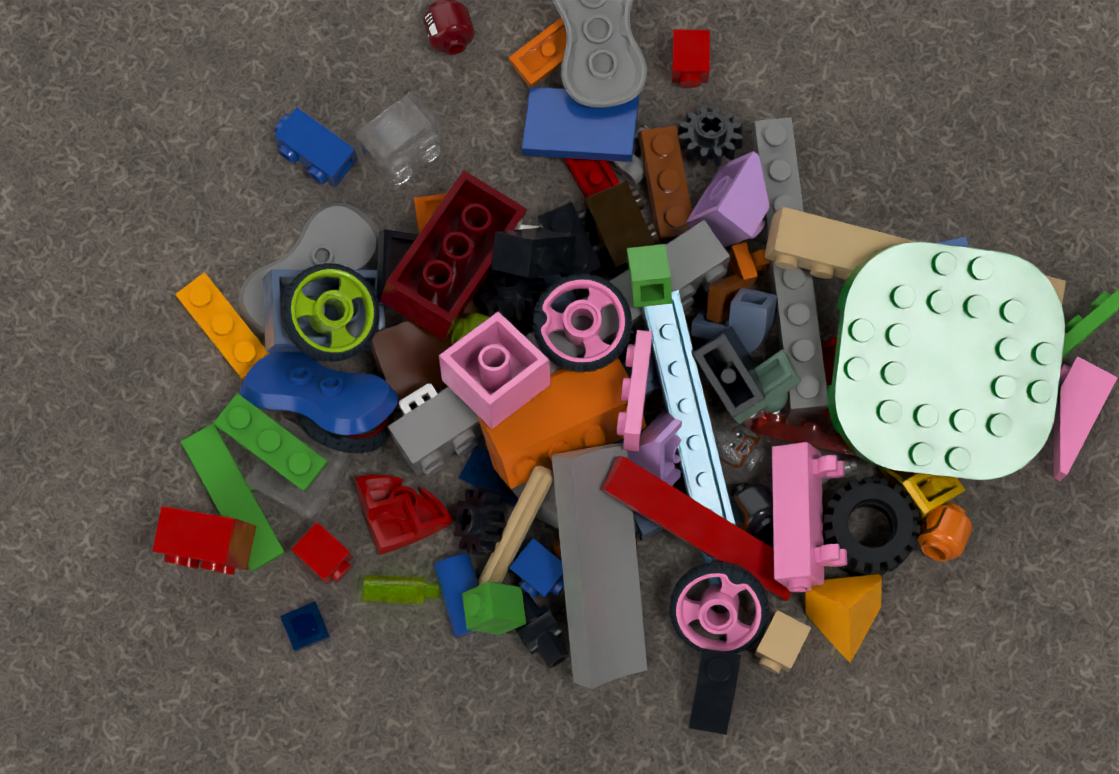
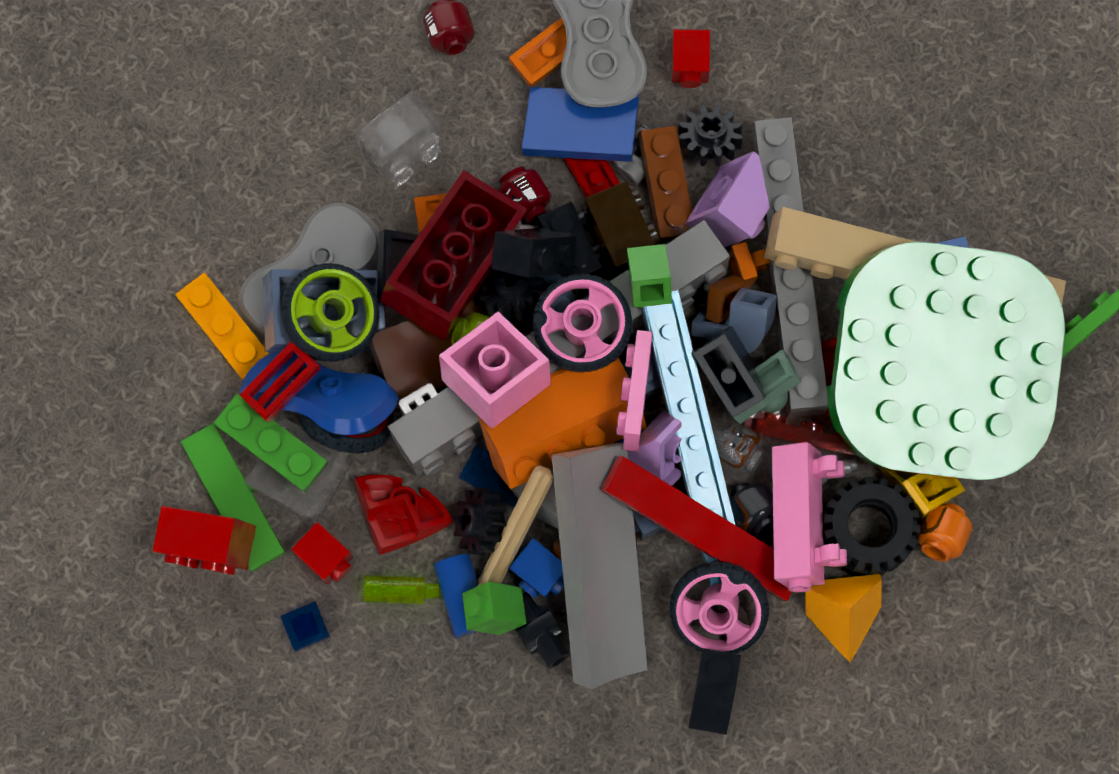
(295, 386): none -> red tile
(315, 147): blue brick -> none
(528, 190): none -> dark red head
(781, 643): tan brick -> none
(1079, 401): bright pink slope -> none

